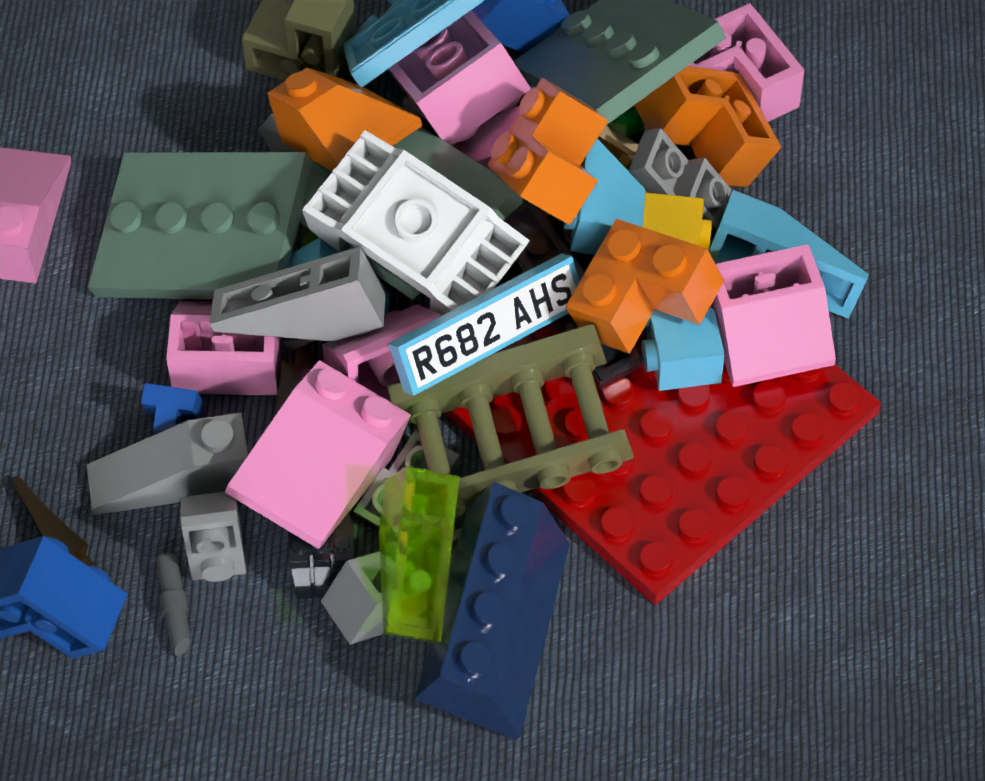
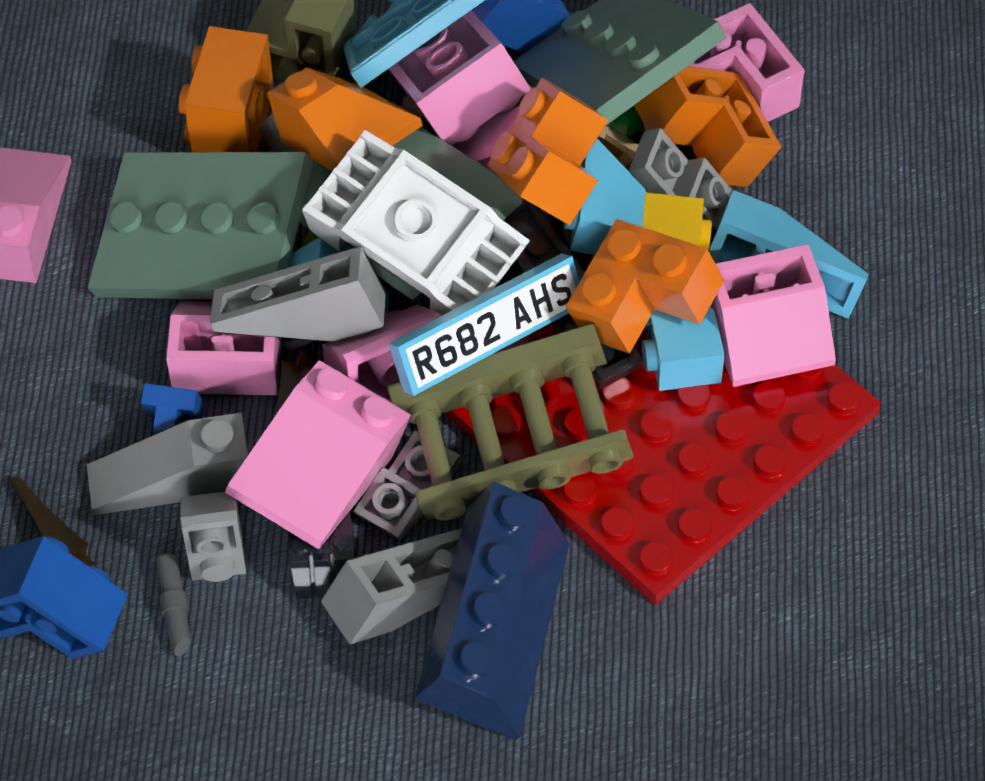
(227, 92): none -> orange brick
(416, 551): clear neon green slope -> none

